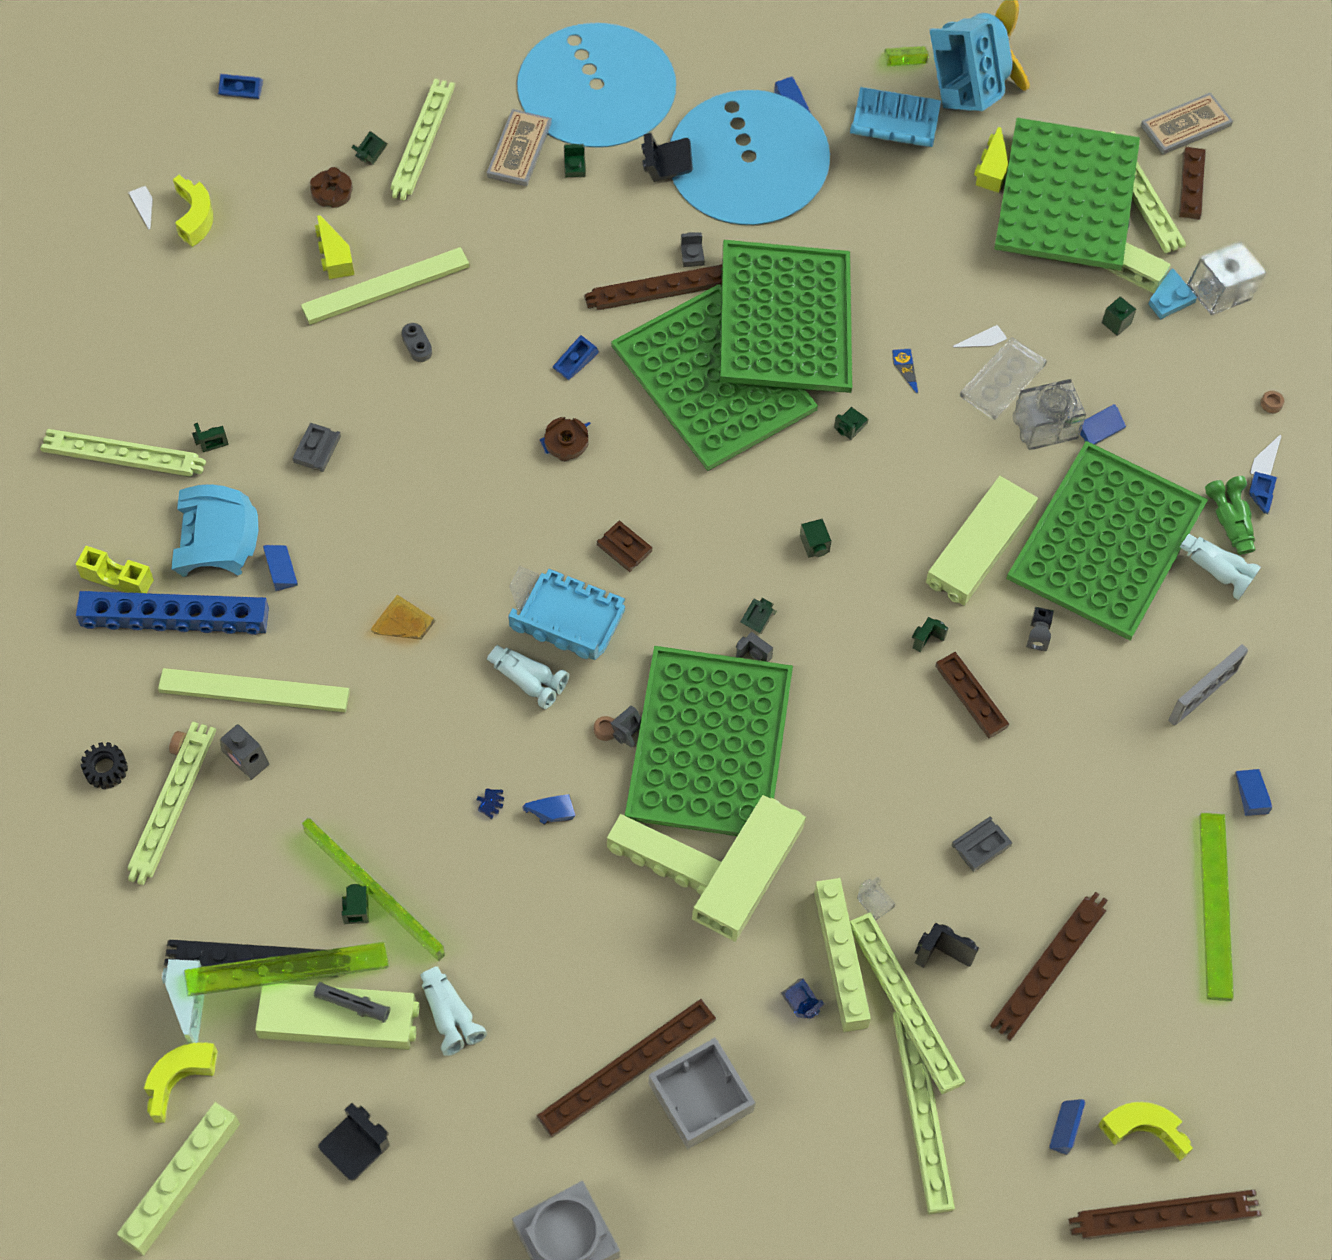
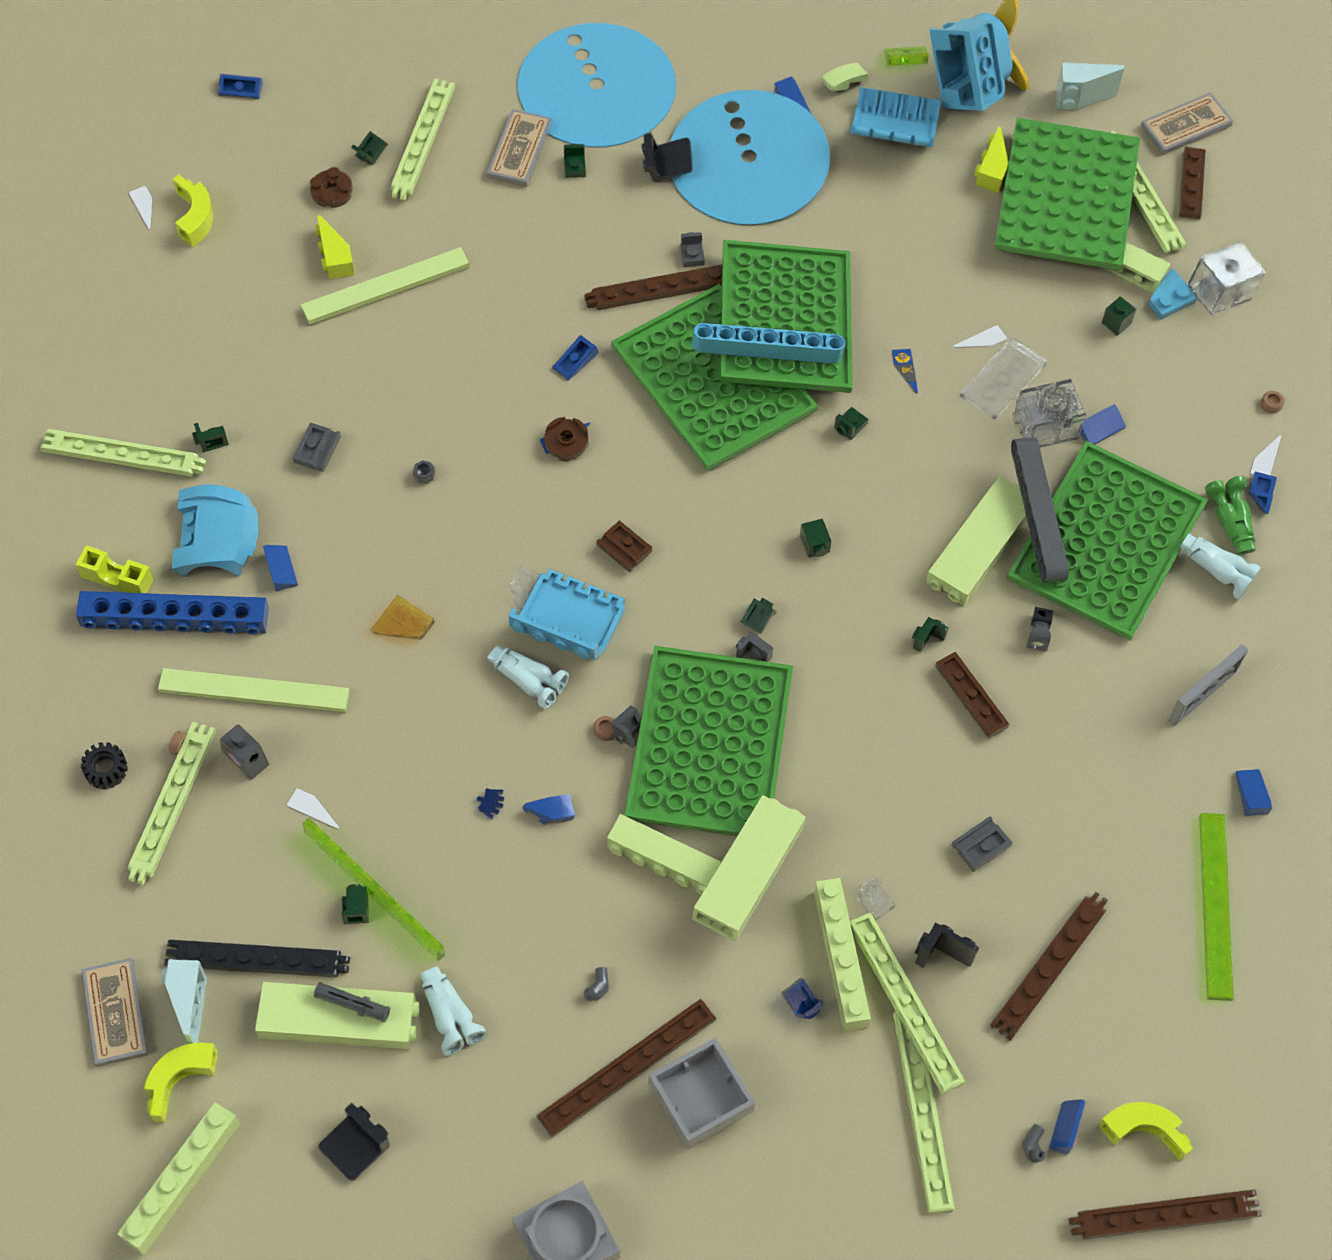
(114, 1012): none -> tile
(285, 969): clear neon green tile -> none
(310, 806): none -> white sticker
(416, 340): dark grey plate -> none
(424, 472): none -> dark grey tile
(600, 987): none -> dark grey arm
(768, 343): none -> medium azure beam
(842, 76): none -> yellowish green slope
(1031, 1144): none -> dark grey arm
(1039, 510): none -> dark grey beam
(1086, 84): none -> light aqua slope

